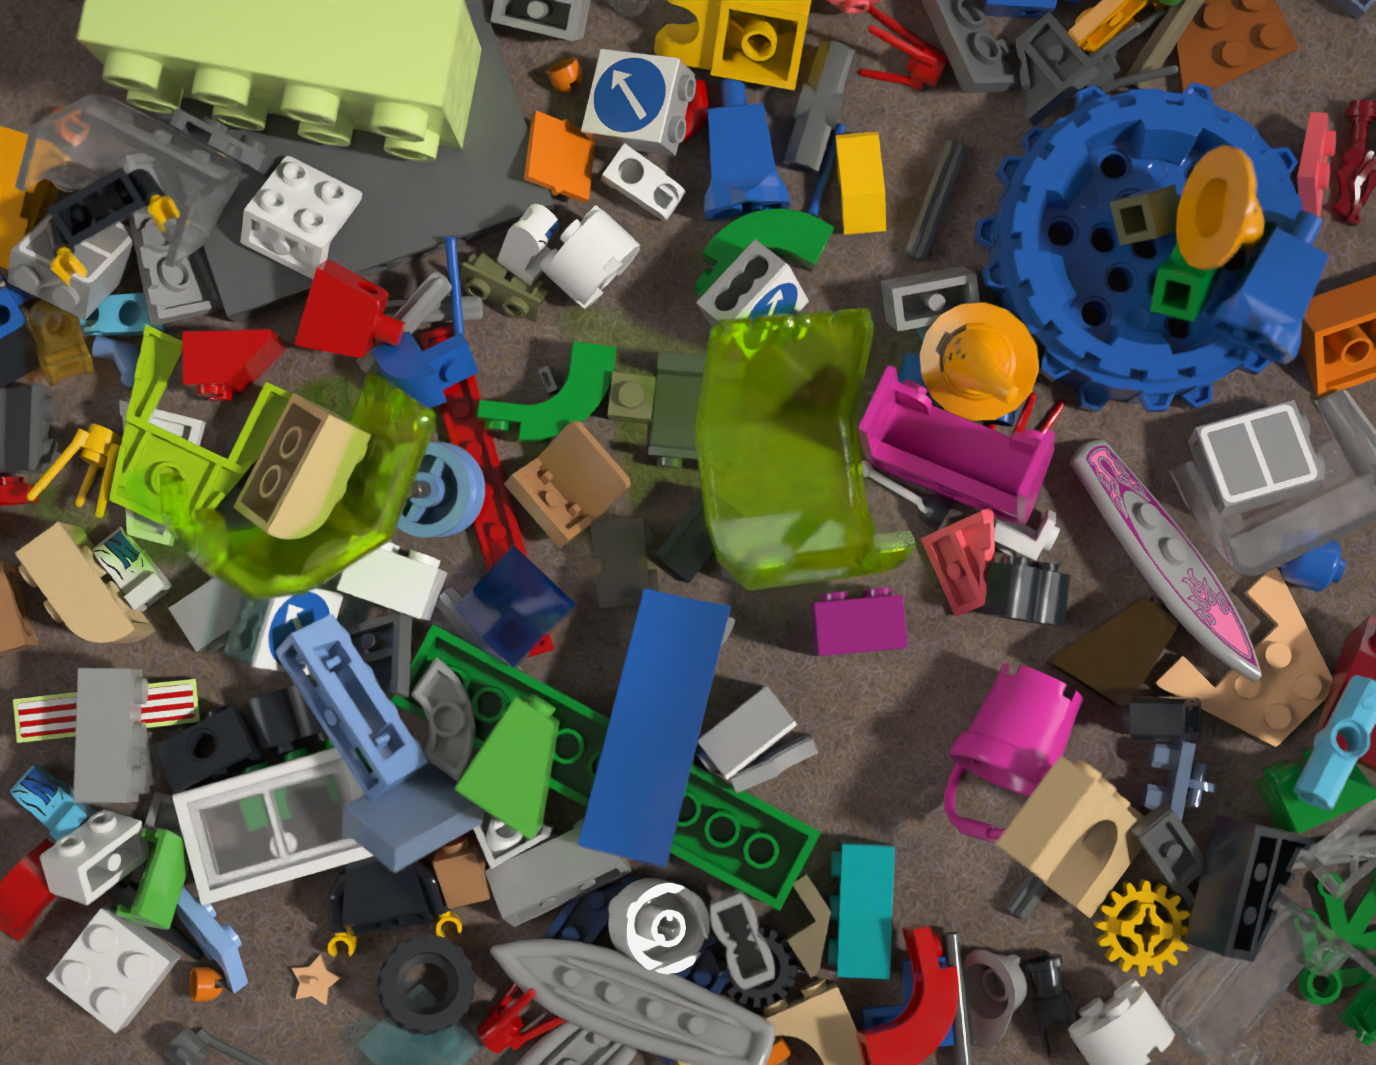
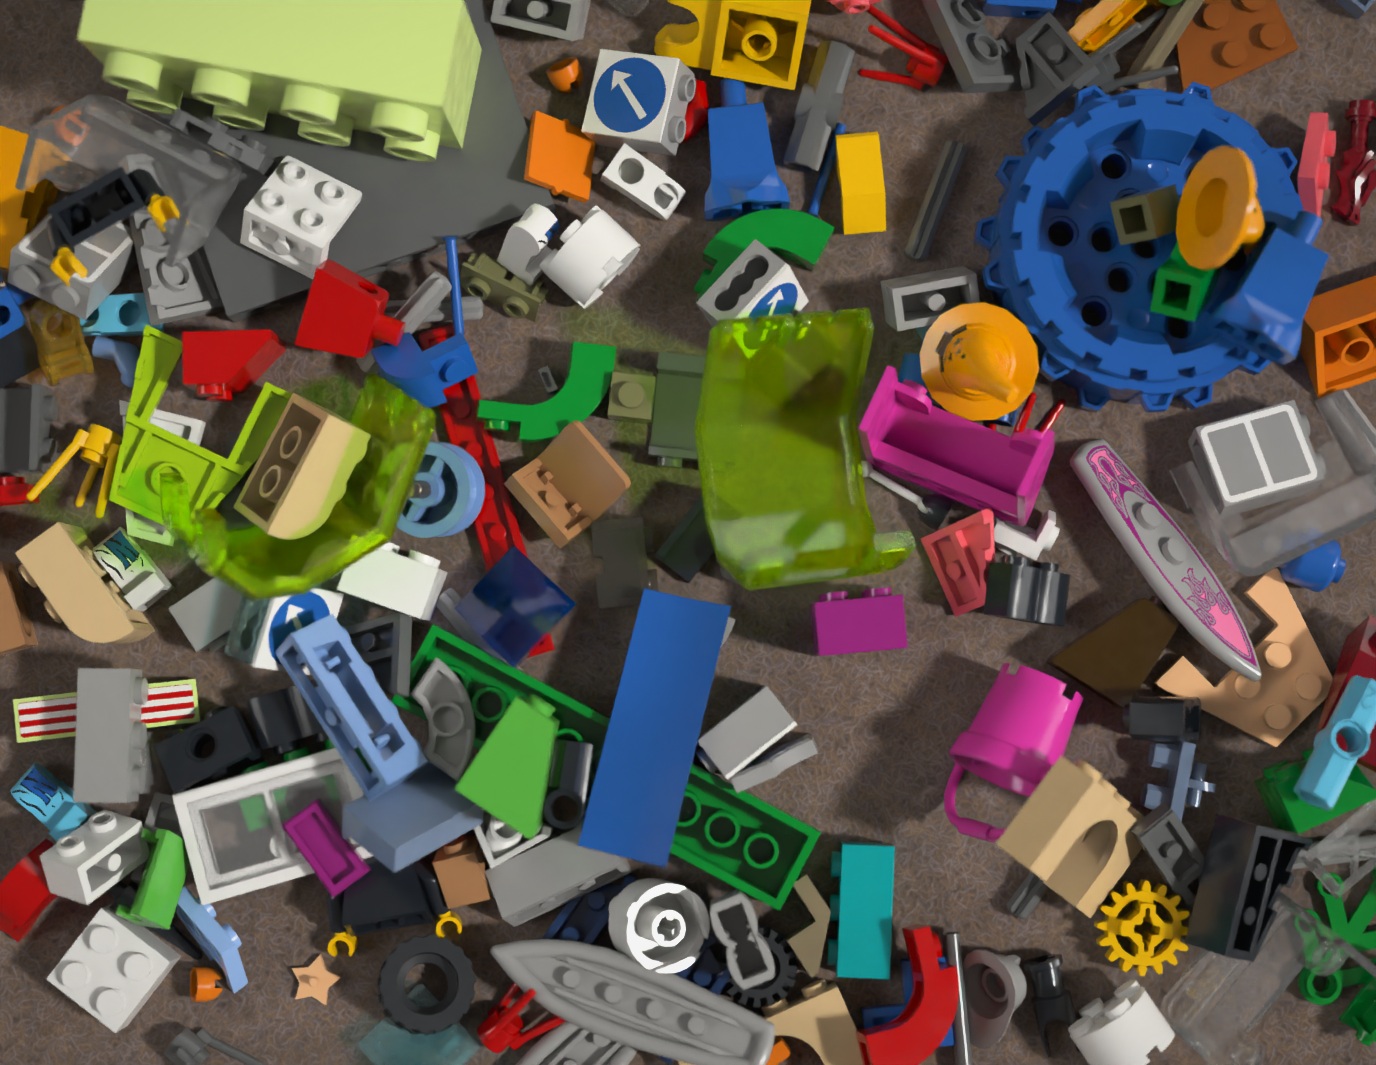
(322, 845): none -> magenta tile
(569, 777): none -> black piece

